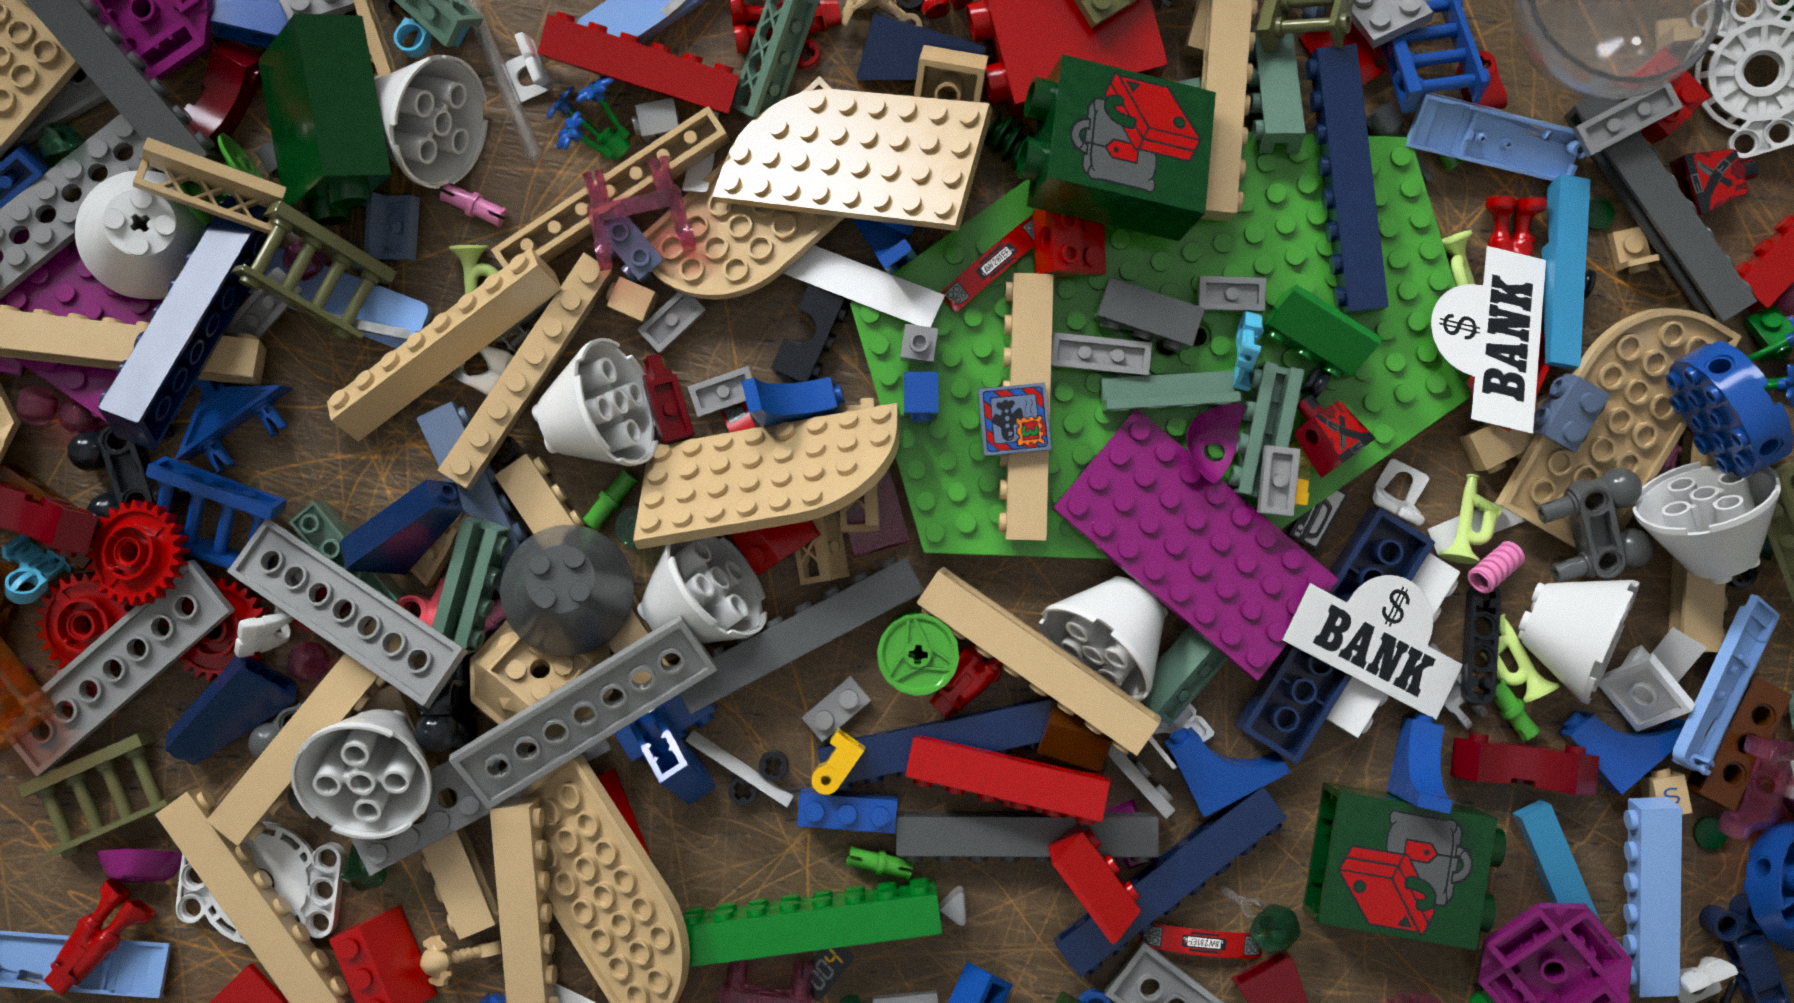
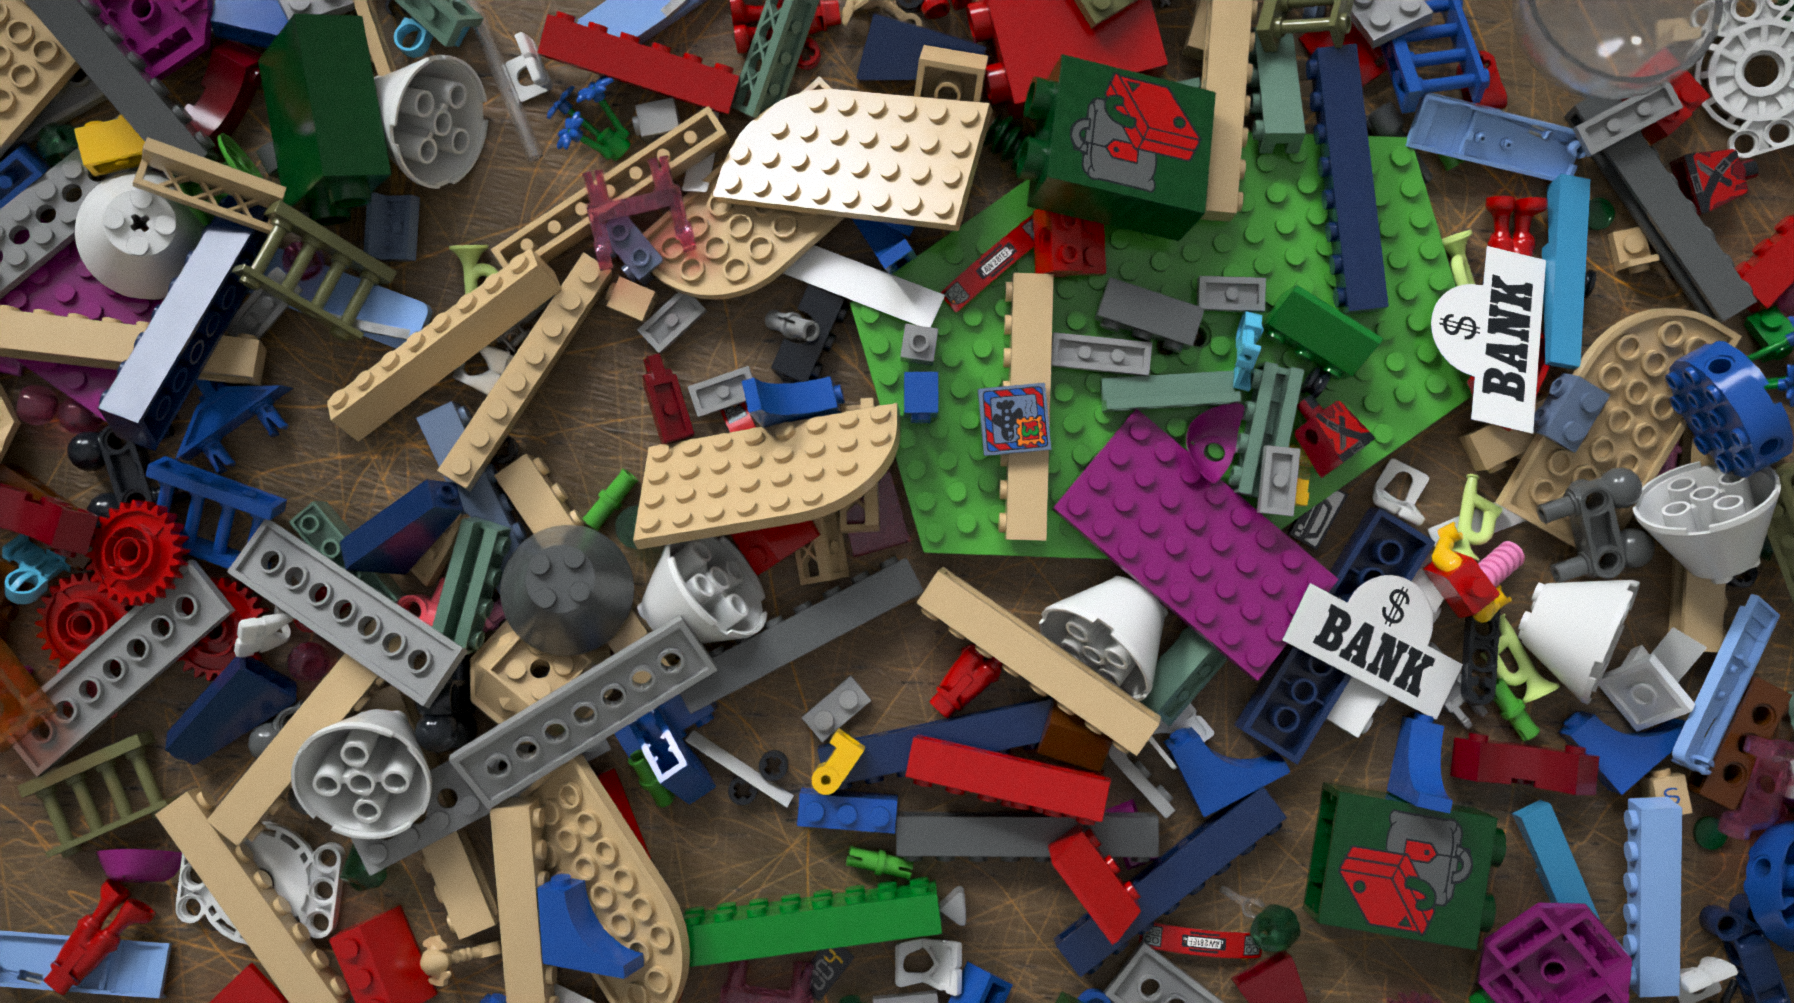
(109, 146): none -> yellow brick
(473, 204): bright pink pin -> none
(575, 936): none -> blue arch
(598, 408): white cone -> none
(648, 780): none -> bright green pin
(792, 325): none -> light grey pin
(899, 663): bright green piece -> none
(945, 970): none -> white piece
(1462, 579): none -> red torso

